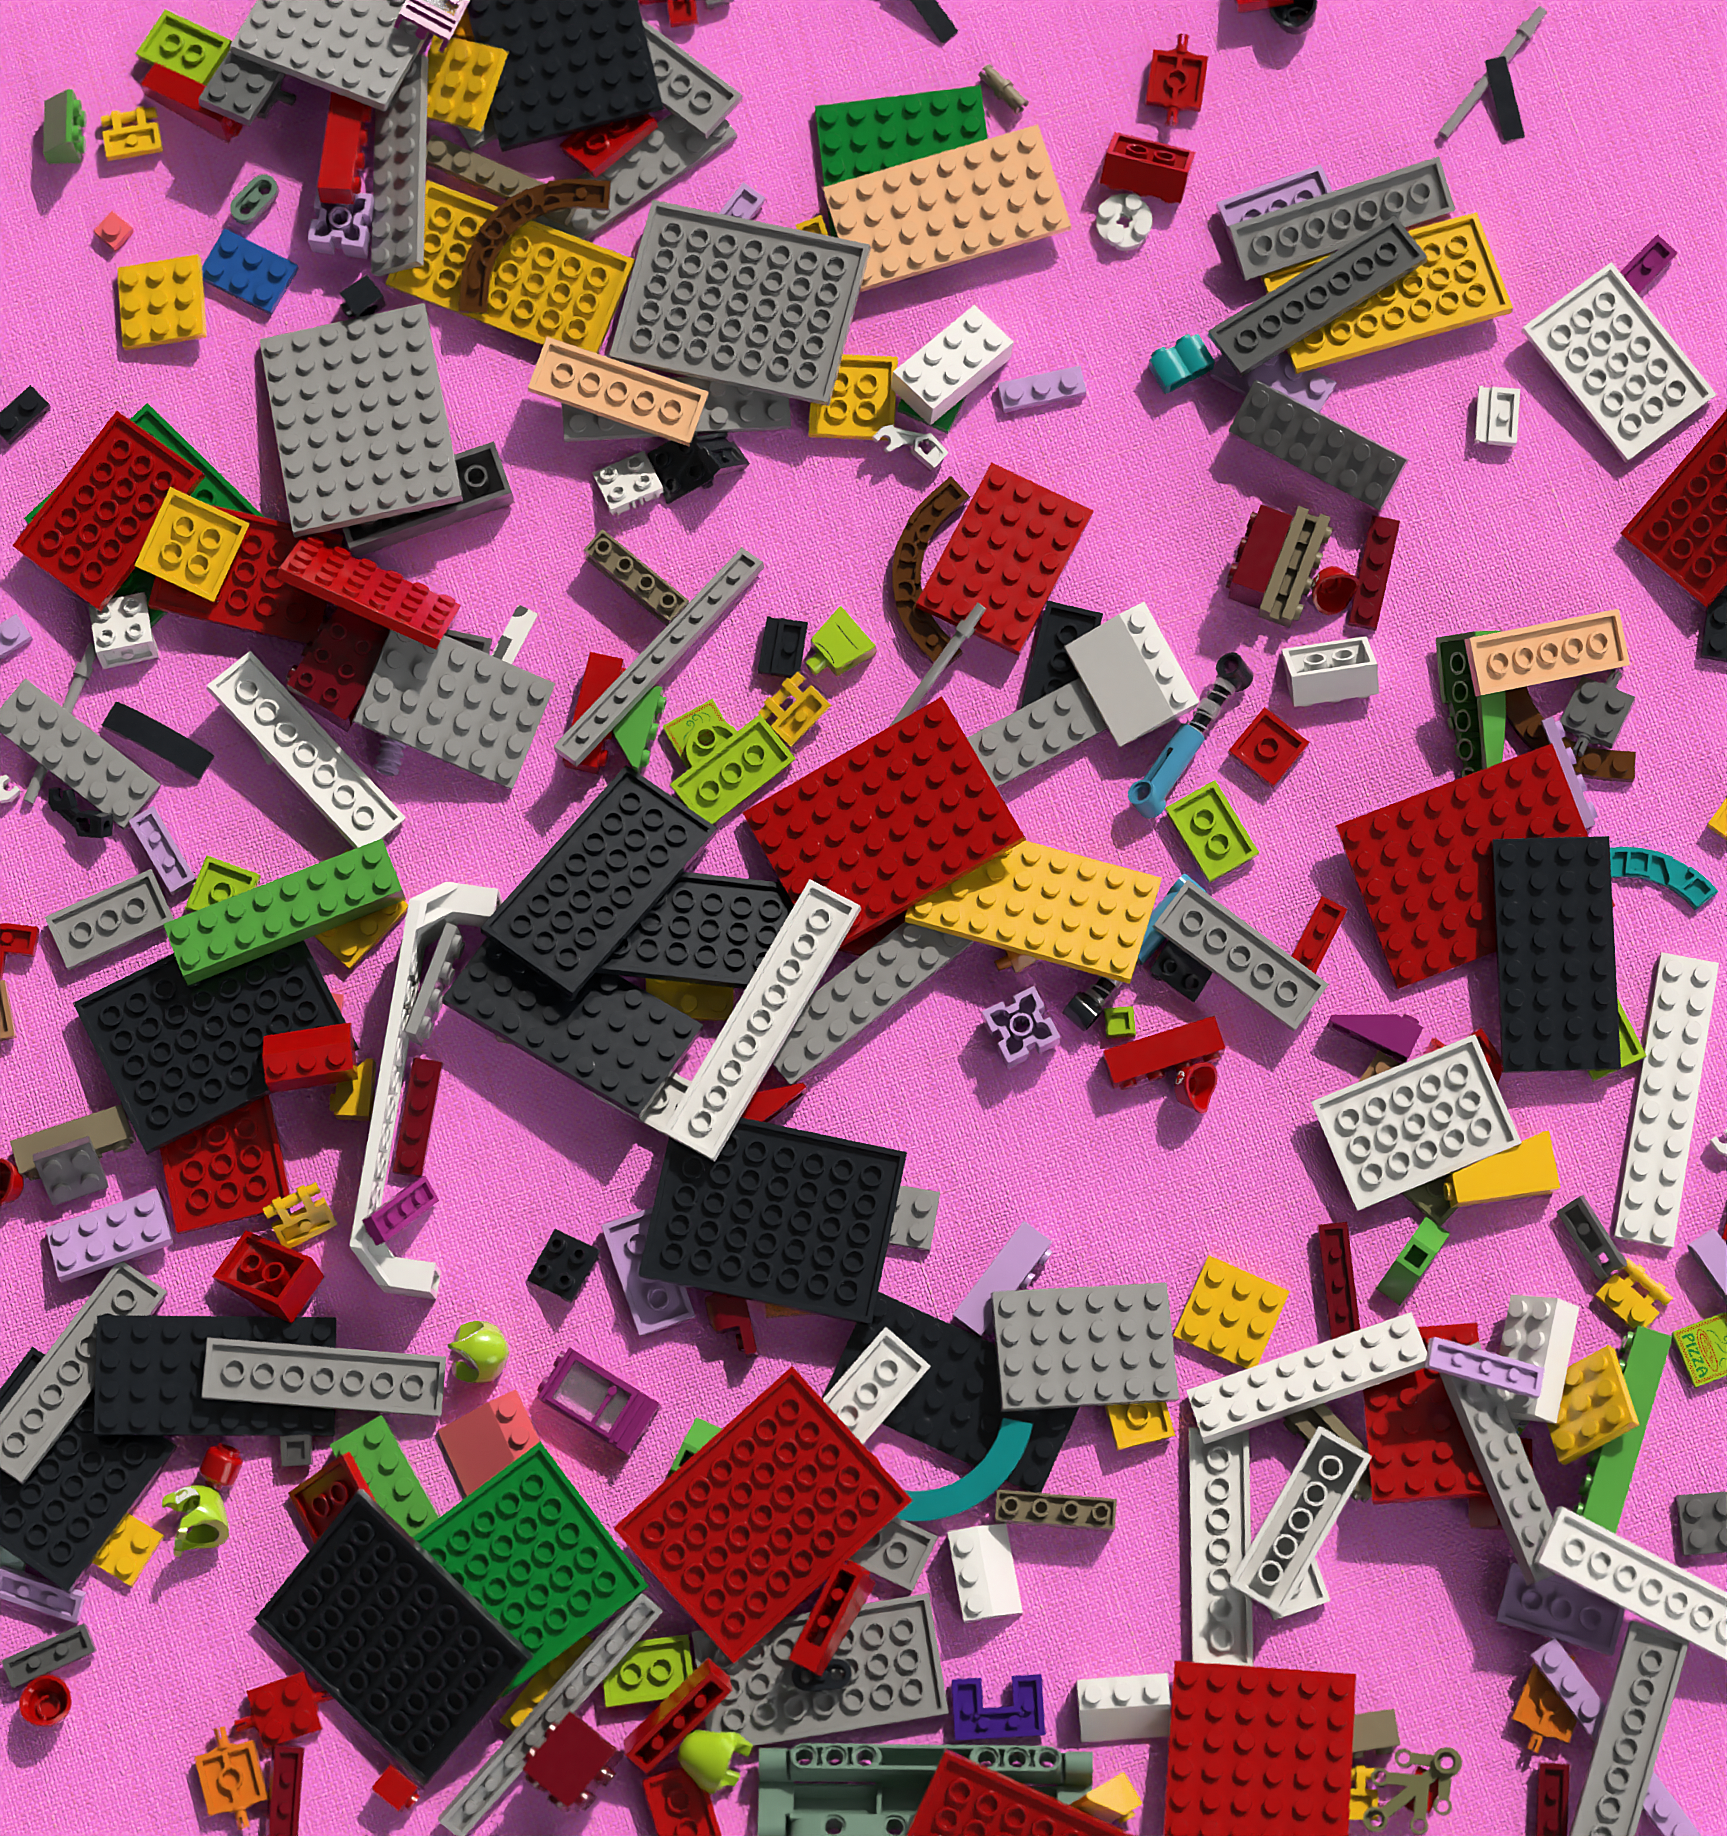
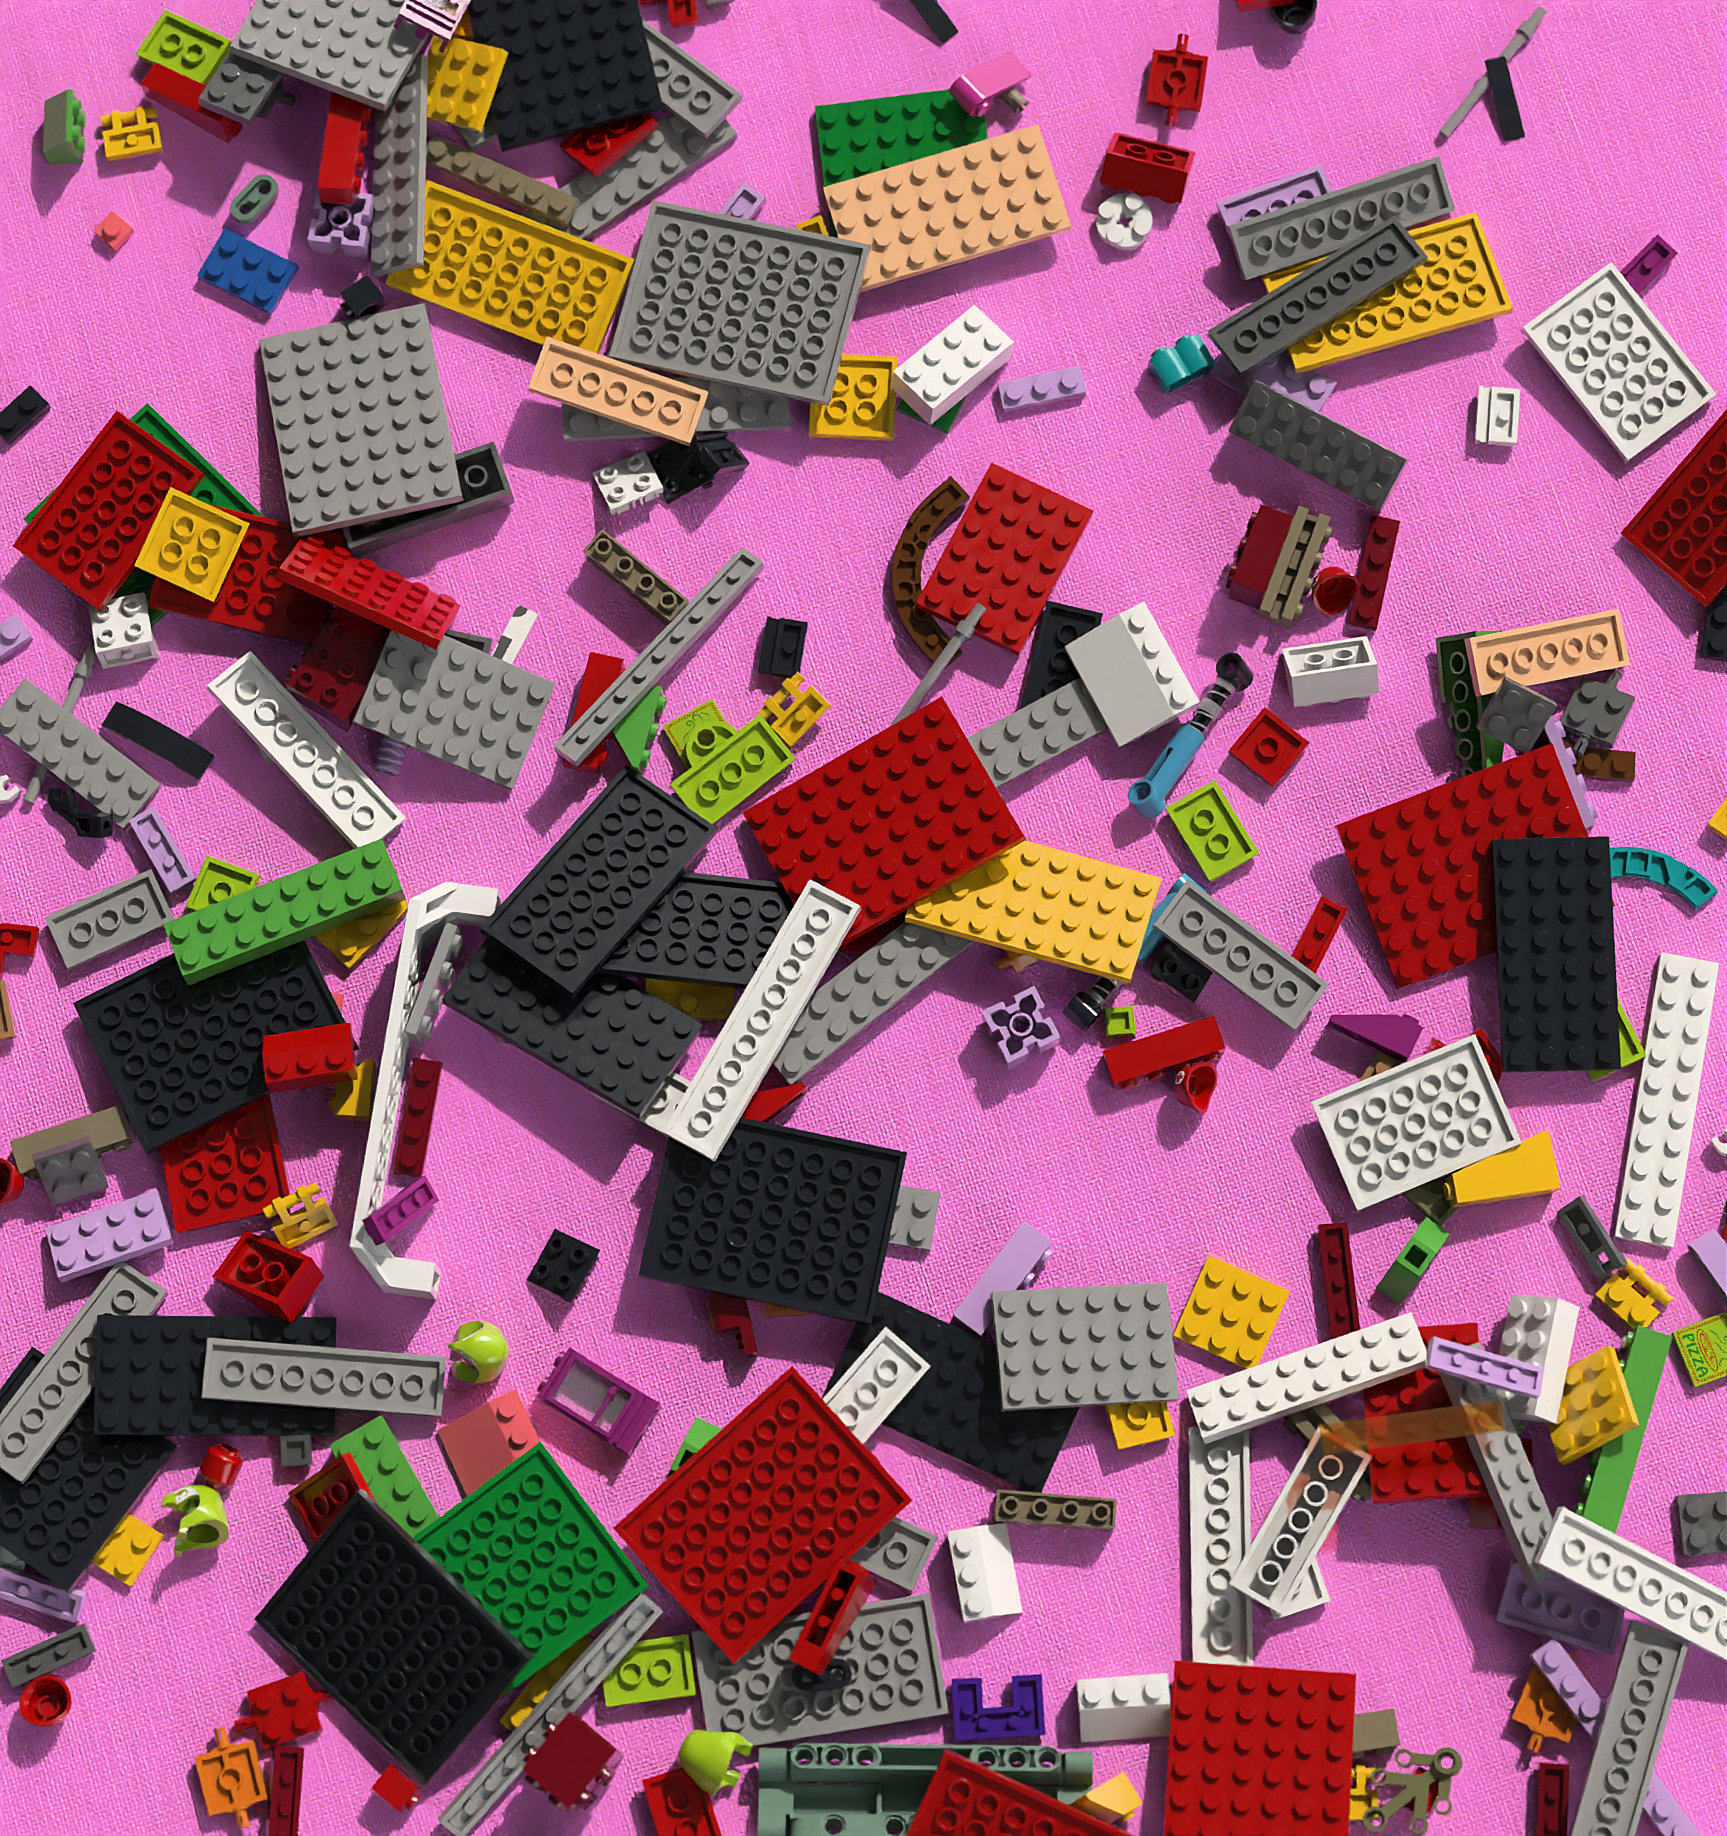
(162, 302): yellow plate -> none
(509, 219): reddish brown plate -> none
(651, 1302): lavender plate -> none
(677, 1715): red brick -> none
(839, 645): lime torso -> none
(900, 437): white piece -> none
(978, 1483): teal tile -> none
(980, 85): none -> door
(1412, 1427): none -> clear orange plate
(1516, 715): none -> flat silver plate

